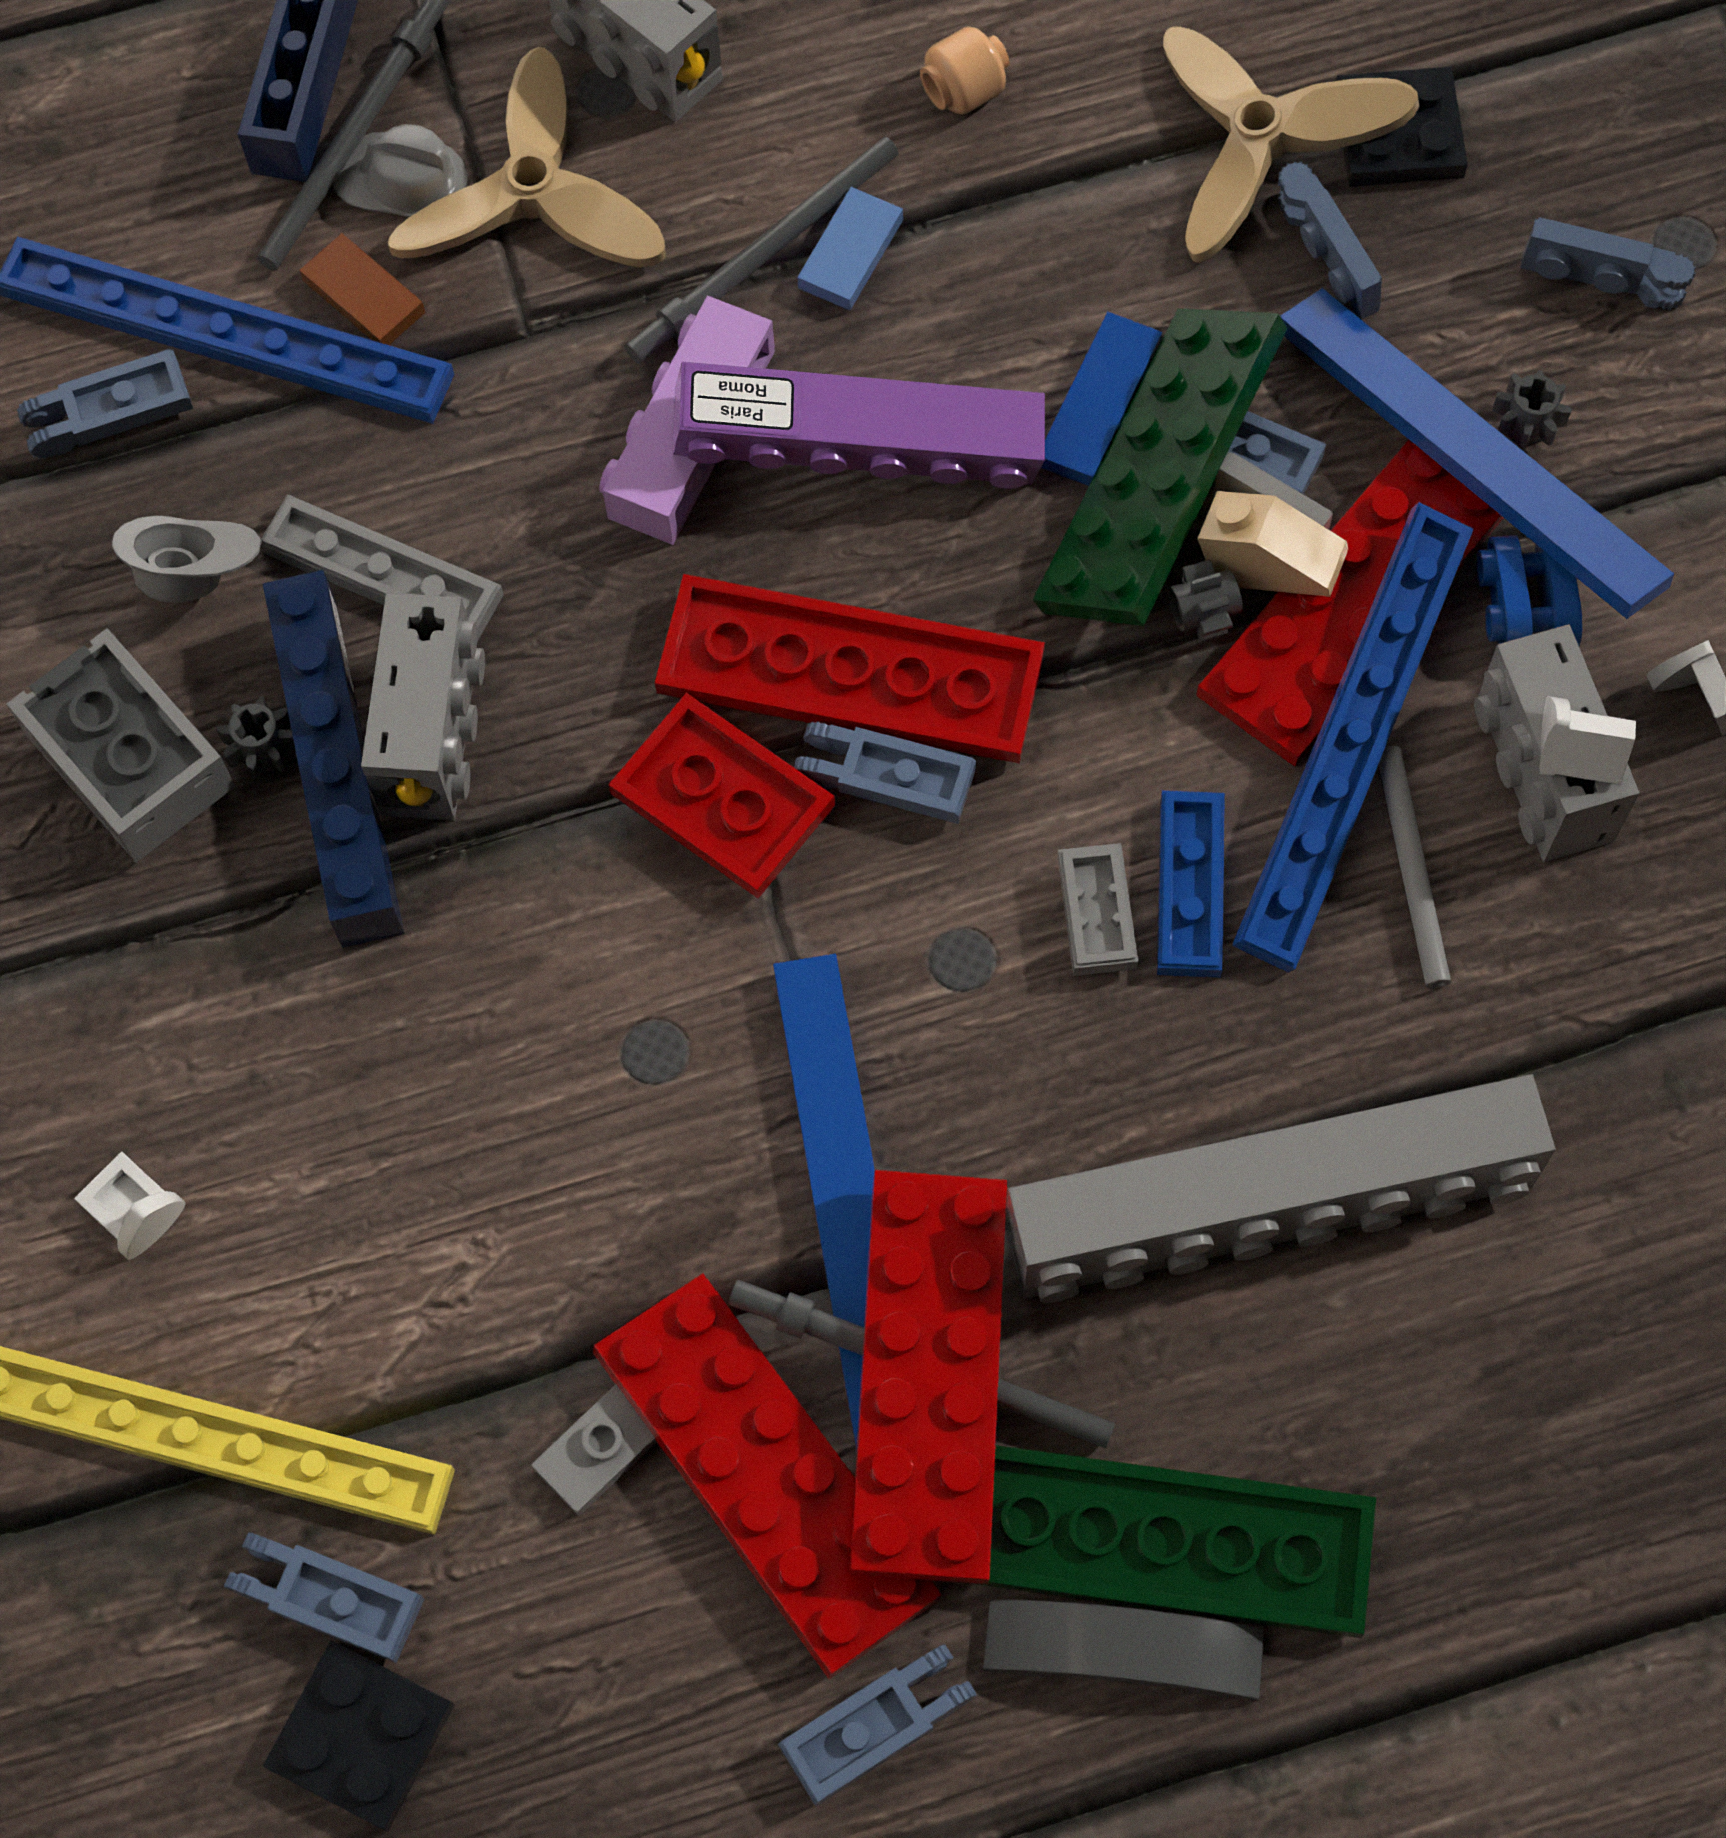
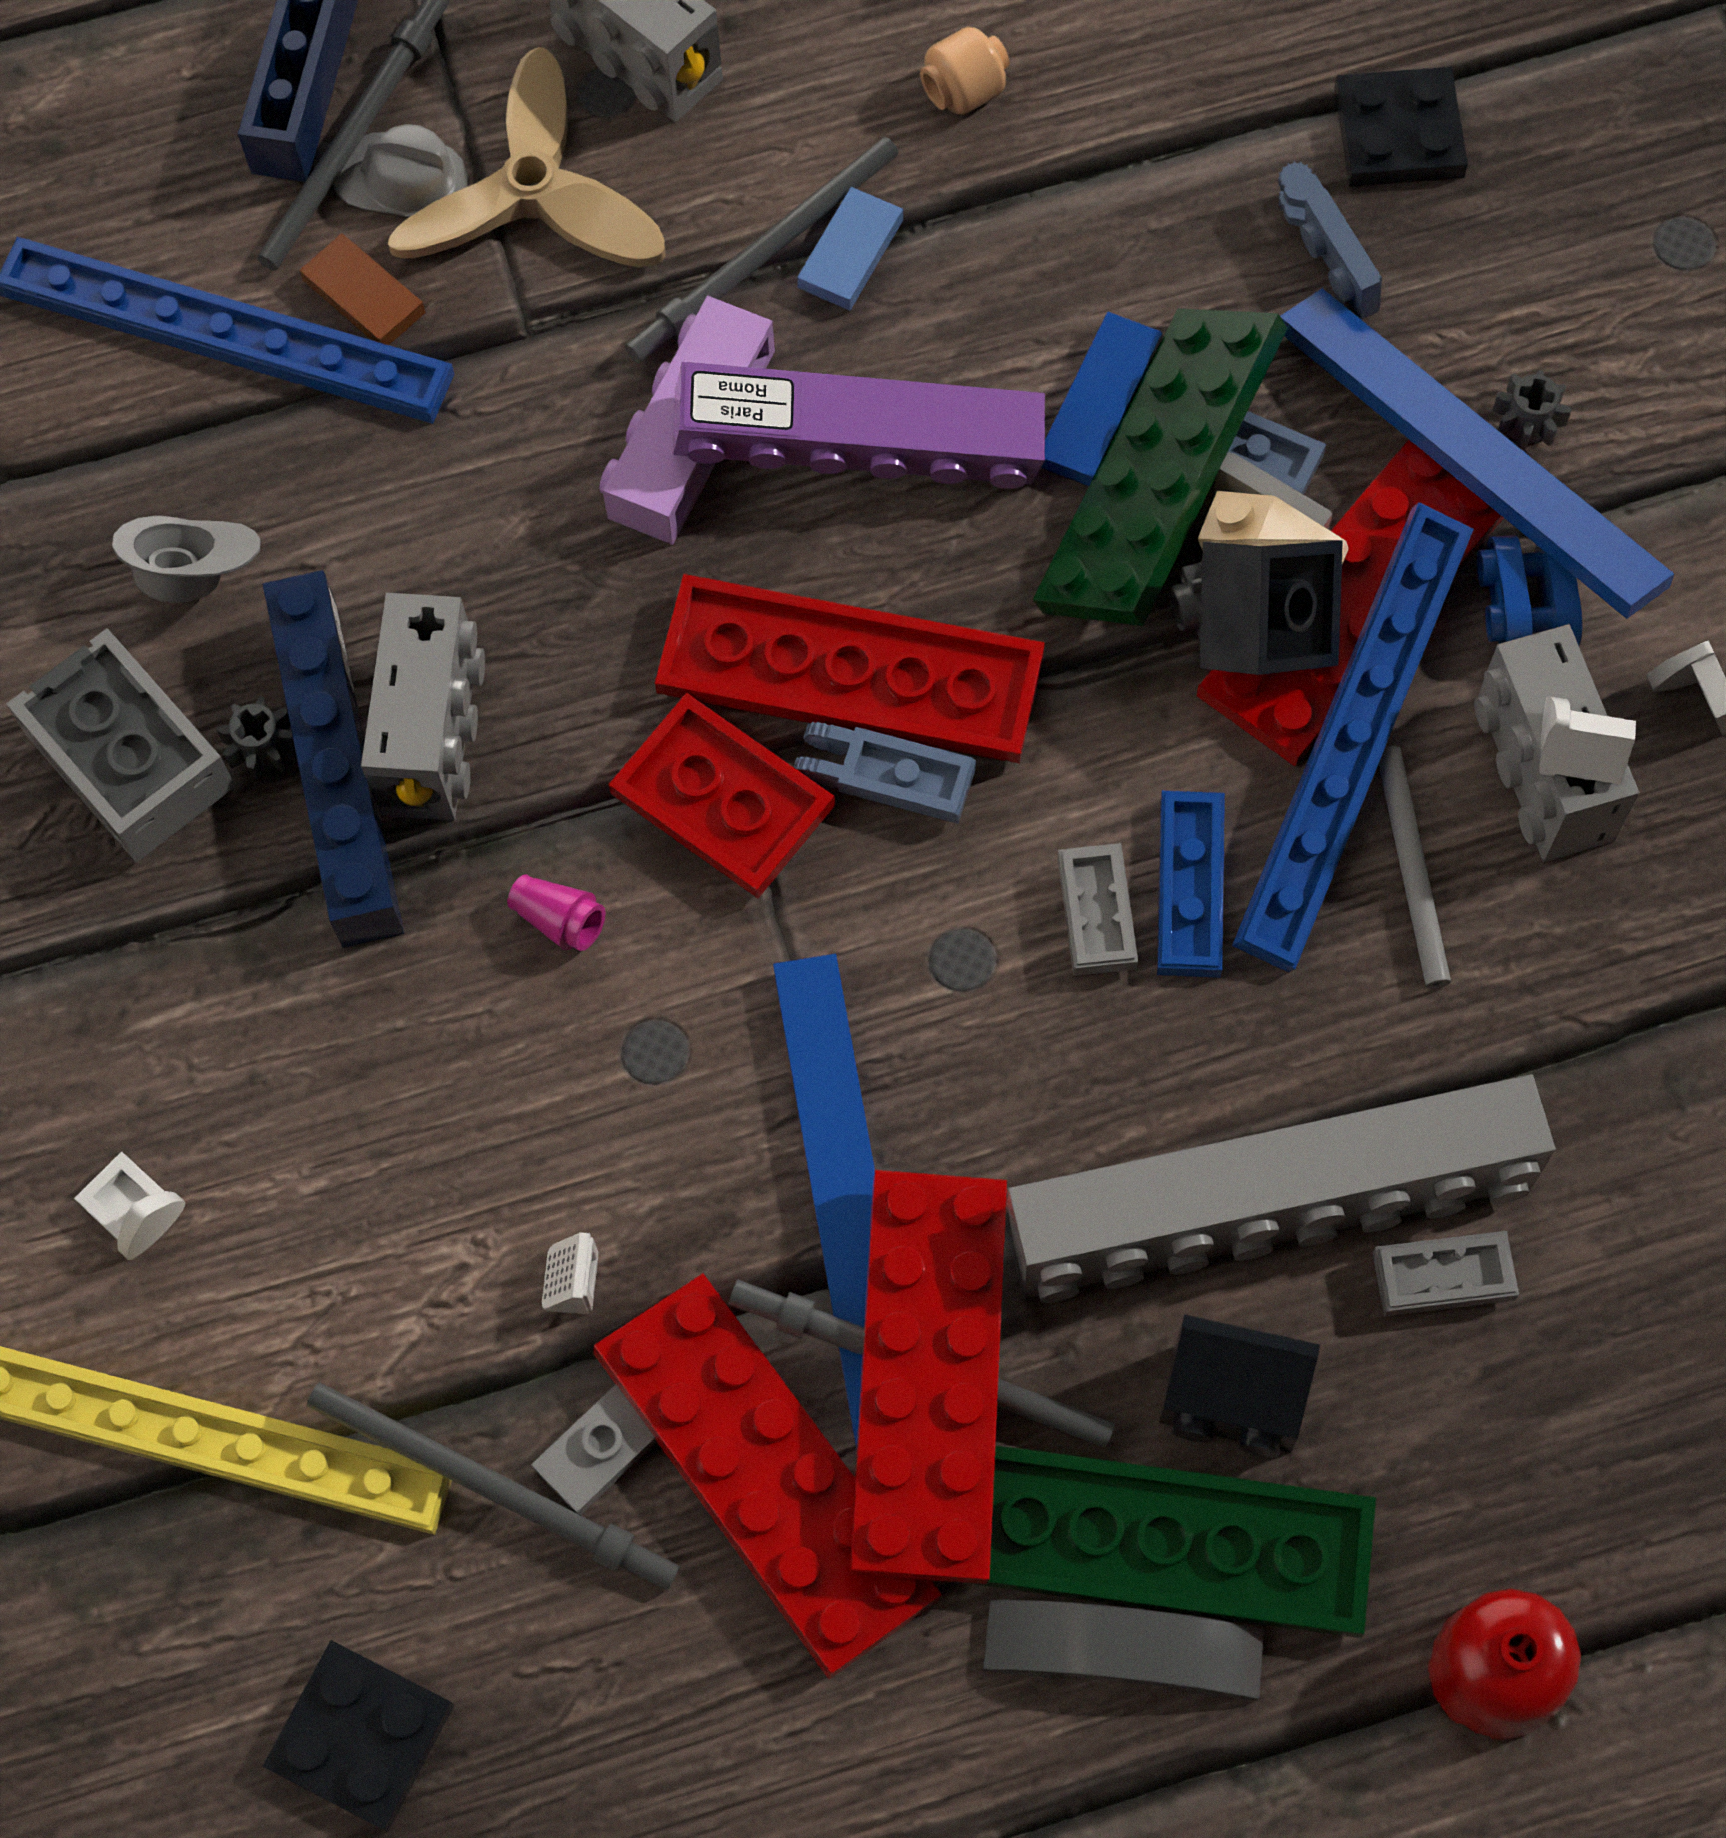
(105, 404): sand blue hinge -> none
(332, 1598): sand blue hinge -> none
(370, 561): light grey tile -> none
(558, 911): none -> dark pink cone
(571, 1275): none -> white slope
(610, 1546): none -> dark grey bar
(870, 1727): sand blue hinge -> none
(1238, 1386): none -> black slope
(1270, 605): none -> black slope
(1302, 121): tan piece -> none
(1445, 1273): none -> light grey plate
(1482, 1682): none -> red cylinder
(1608, 263): sand blue hinge -> none

